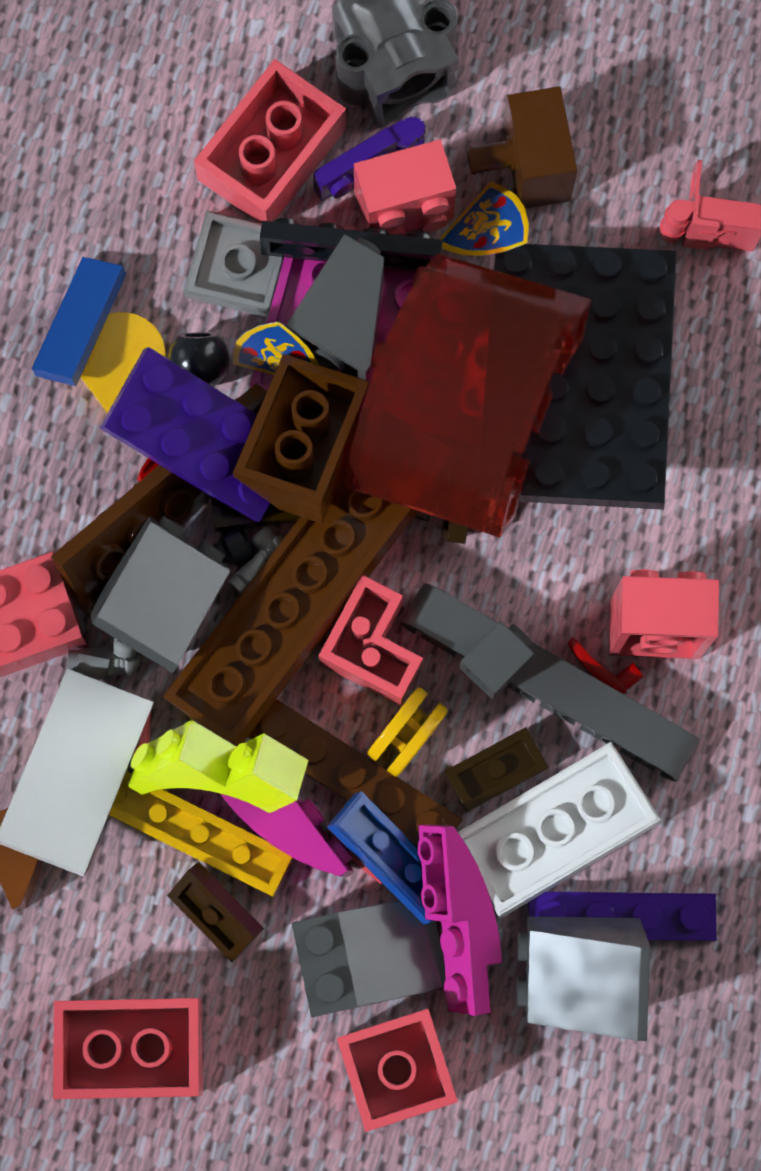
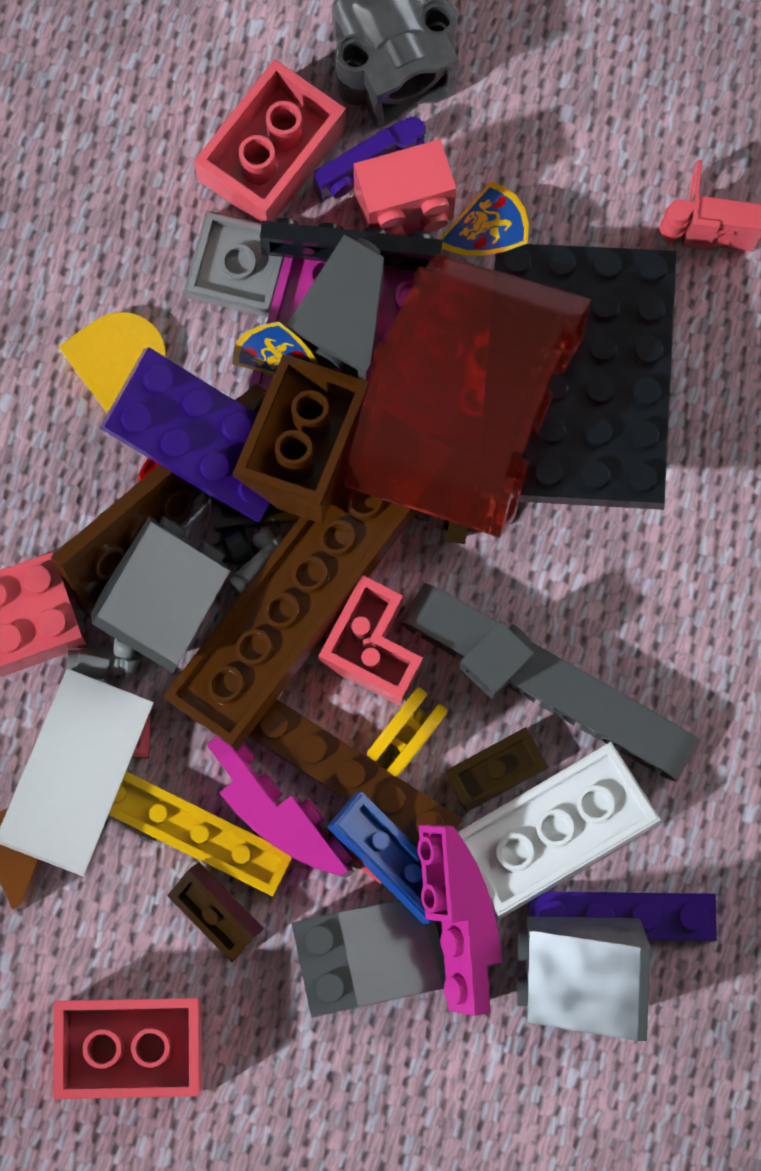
(79, 321): blue tile -> none
(196, 758): neon yellow arch -> none
(202, 355): black piece -> none
(397, 1070): coral brick -> none
(534, 148): reddish brown brick -> none
(620, 682): red piece -> none
(663, 615): coral brick -> none

